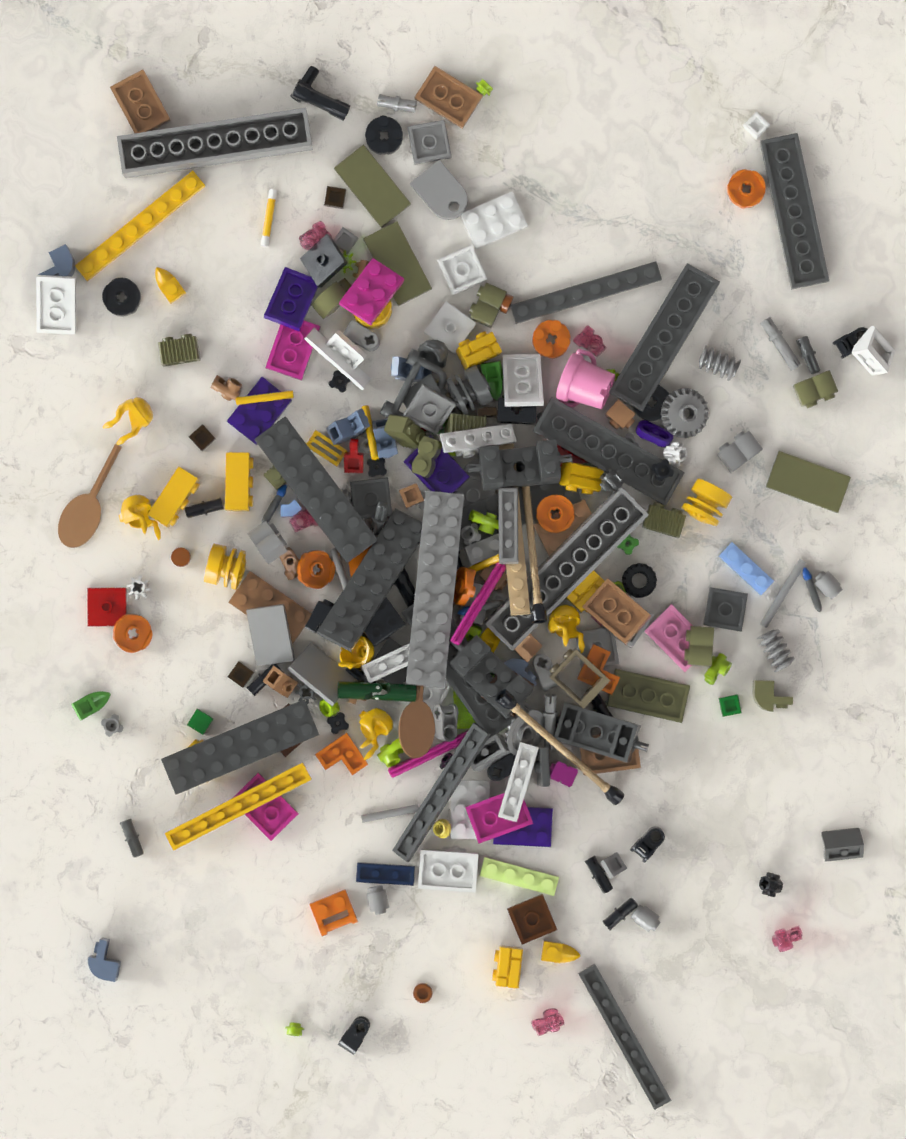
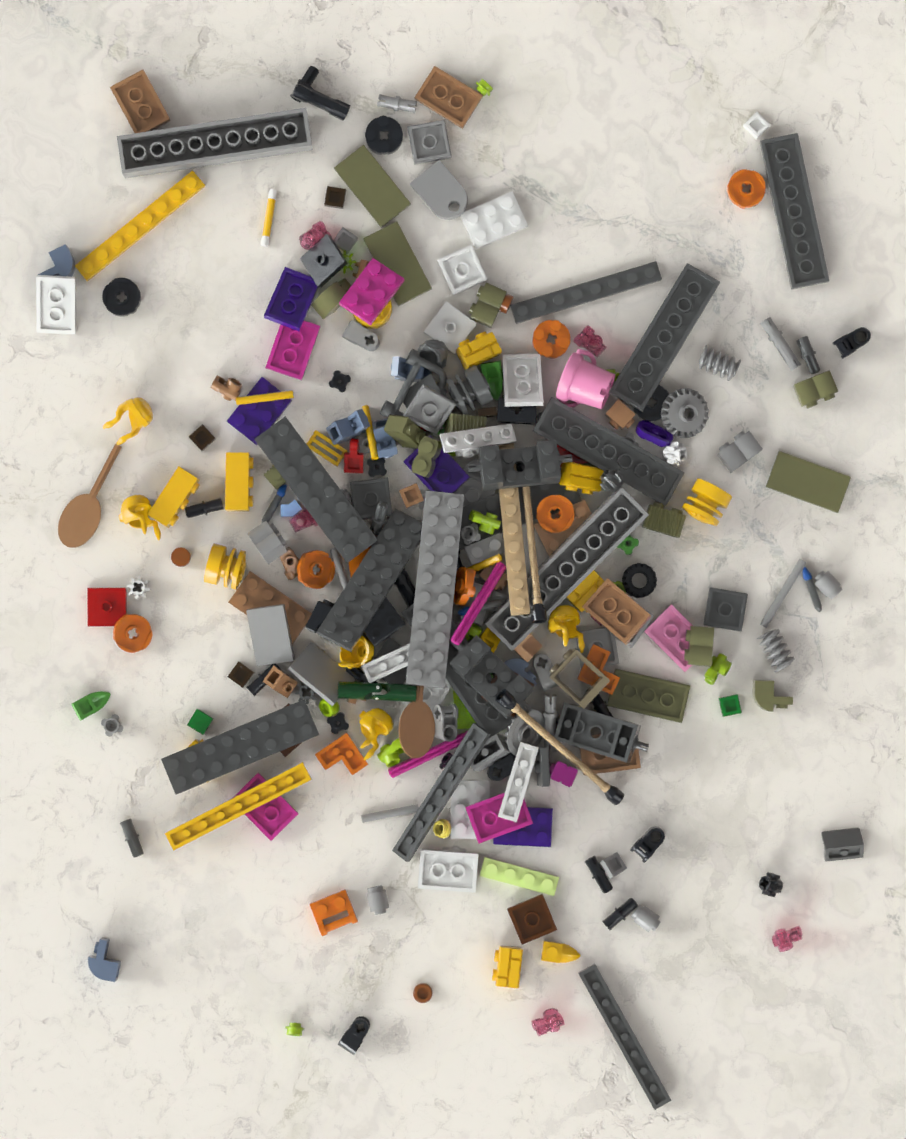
(168, 285): yellow plate -> none
(179, 350): olive brick -> none
(342, 354): white bracket -> none
(385, 874): dark blue tile -> none
(508, 525): light grey tile -> none
(668, 472): black plate -> none
(746, 568): light blue plate -> none
(869, 357): white tile -> none

